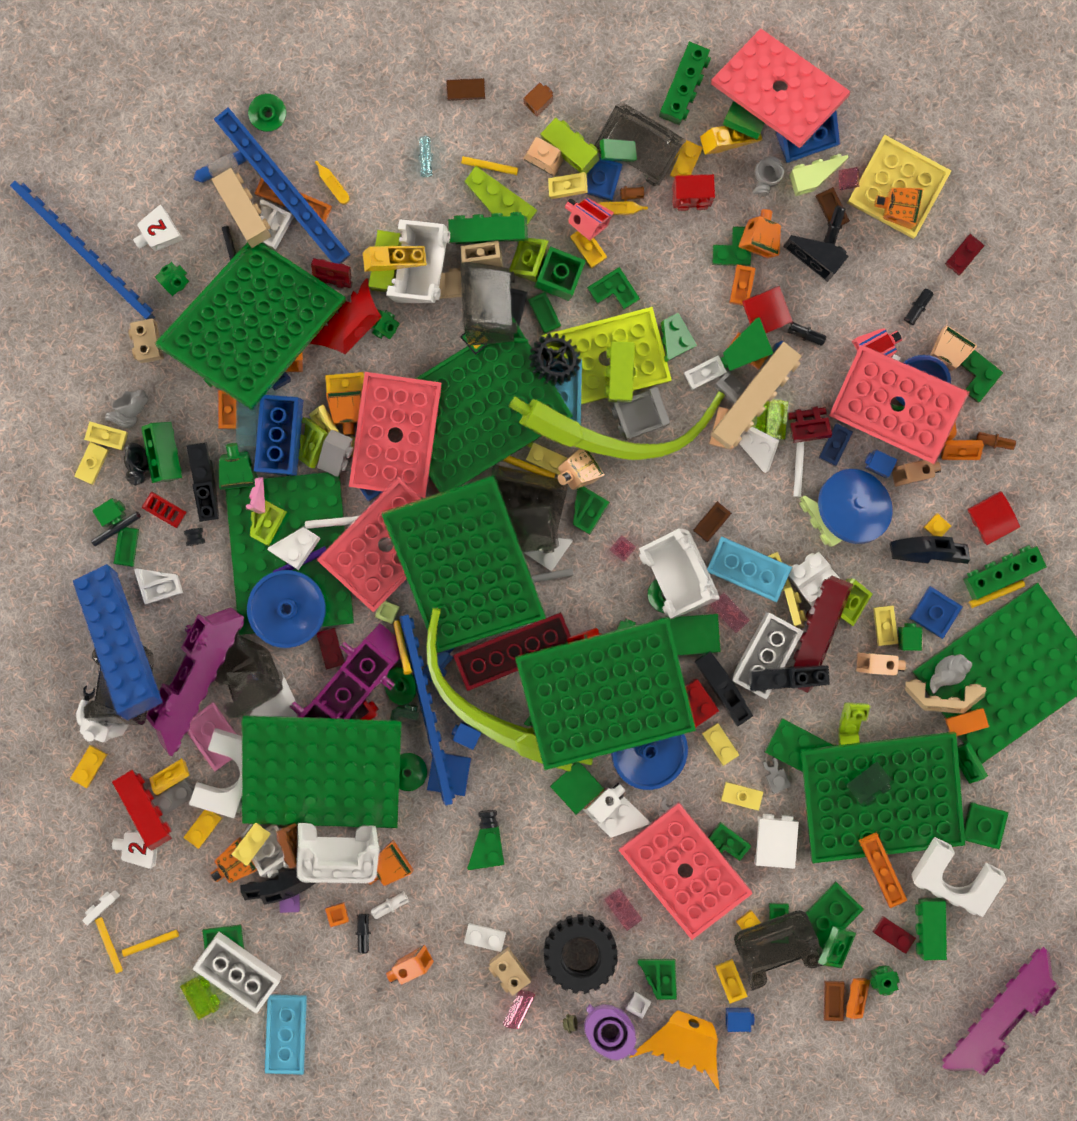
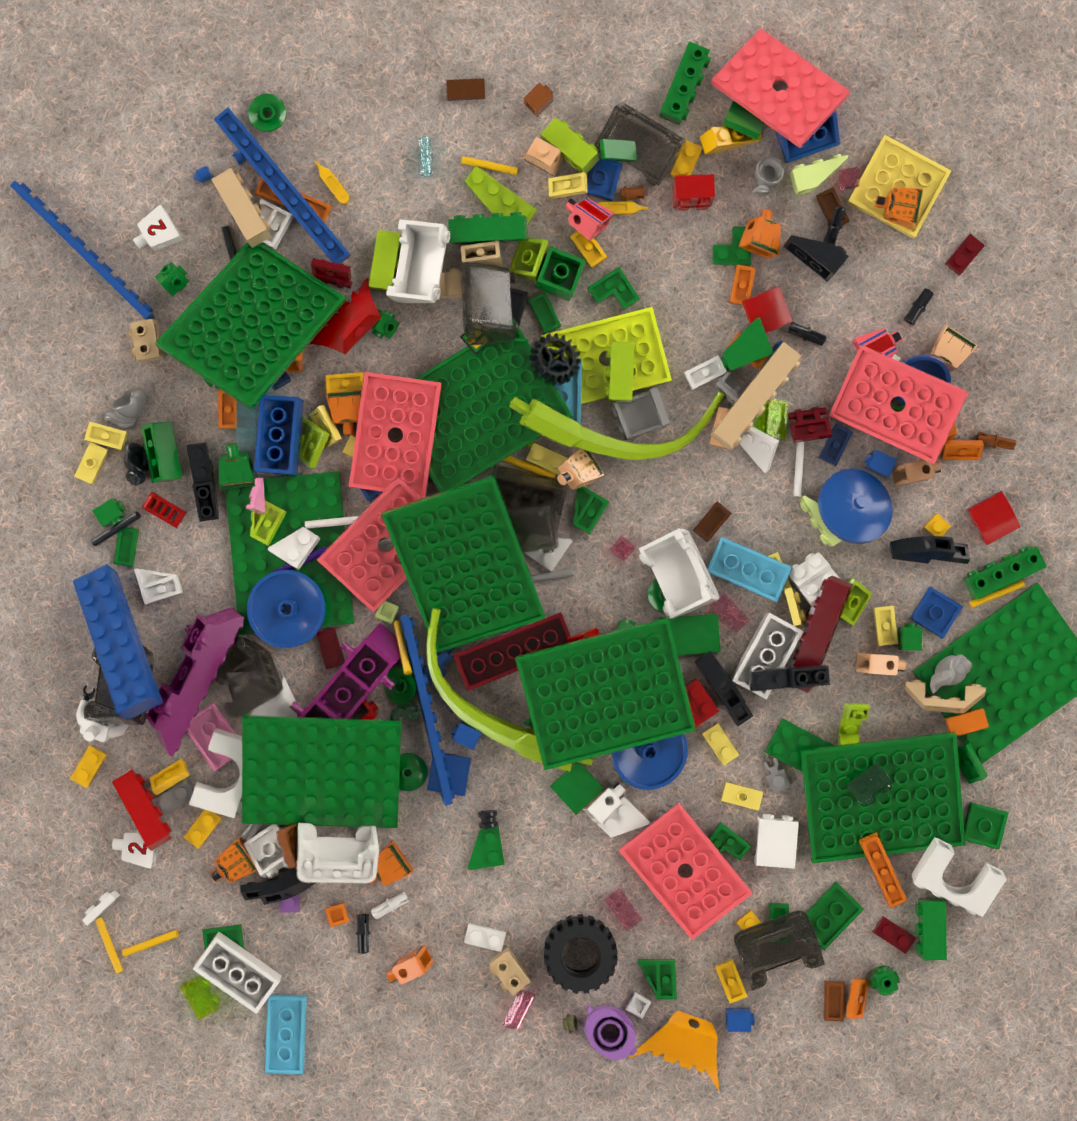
(194, 536): black wheel -> none
(251, 844): light yellow plate -> none
(335, 453): light grey brick -> none
(393, 257): yellow slope -> none
(676, 337): wing -> none
(837, 947): green tile -> none
(985, 375): green plate -> none
(986, 1039): magenta piece -> none

